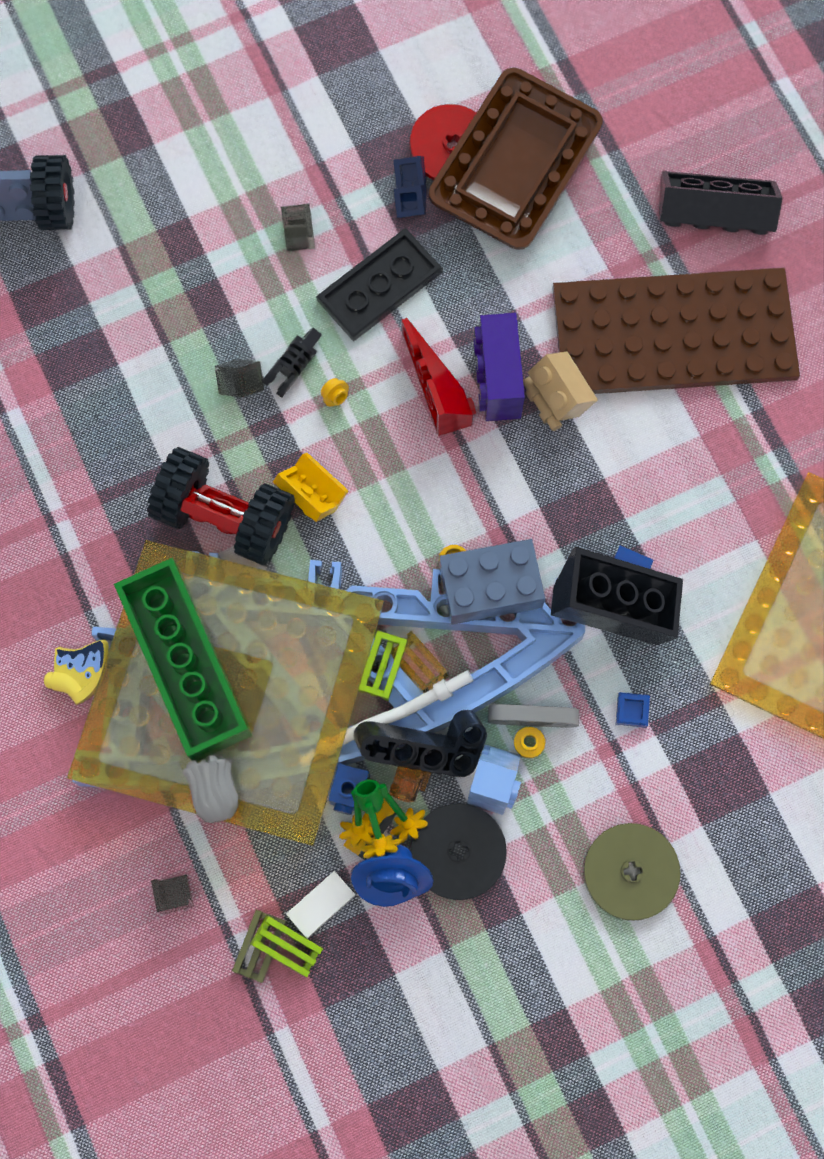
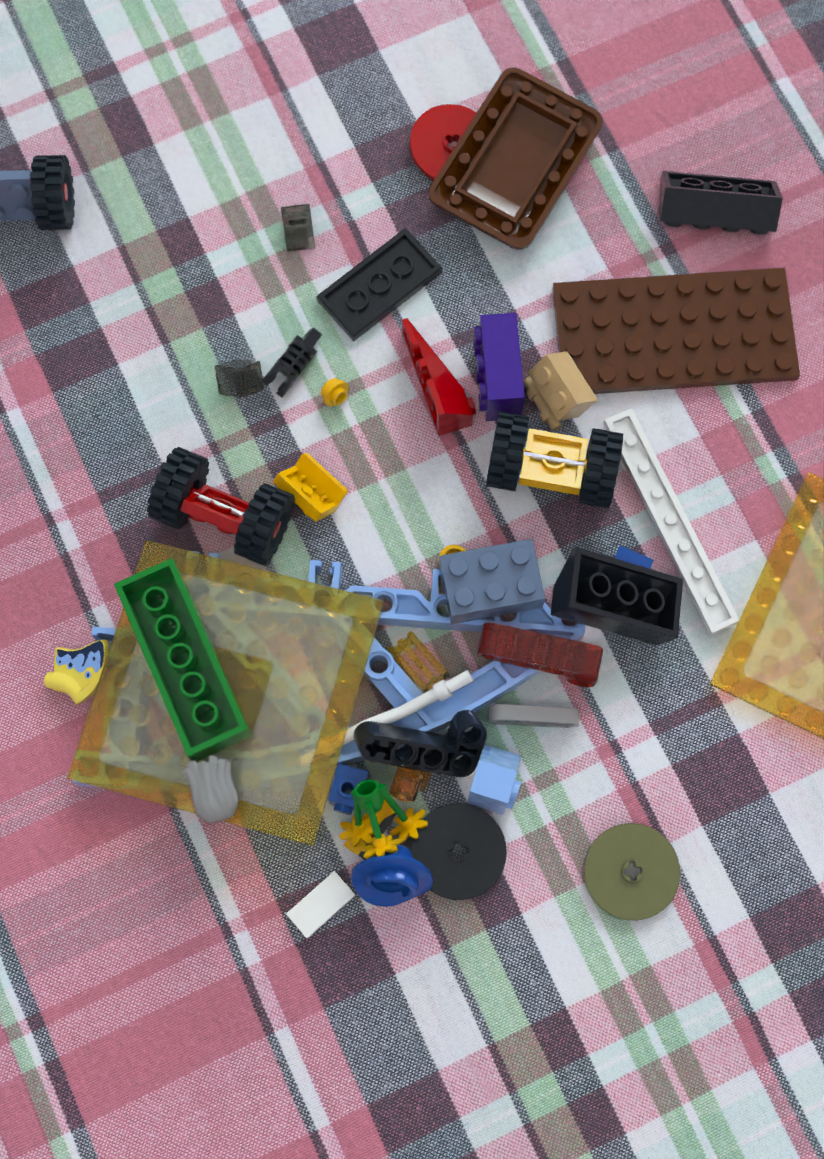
(172, 894): clear smoke panel -> none
(256, 953): olive tile -> none
(309, 959): lime tile -> none
(375, 691): lime tile -> none
(411, 186): dark blue slope -> none
(522, 749): yellow plate -> none
(541, 652): none -> clear red beam
(555, 460): none -> plate
(632, 710): blue tile -> none
(672, 524): none -> white plate

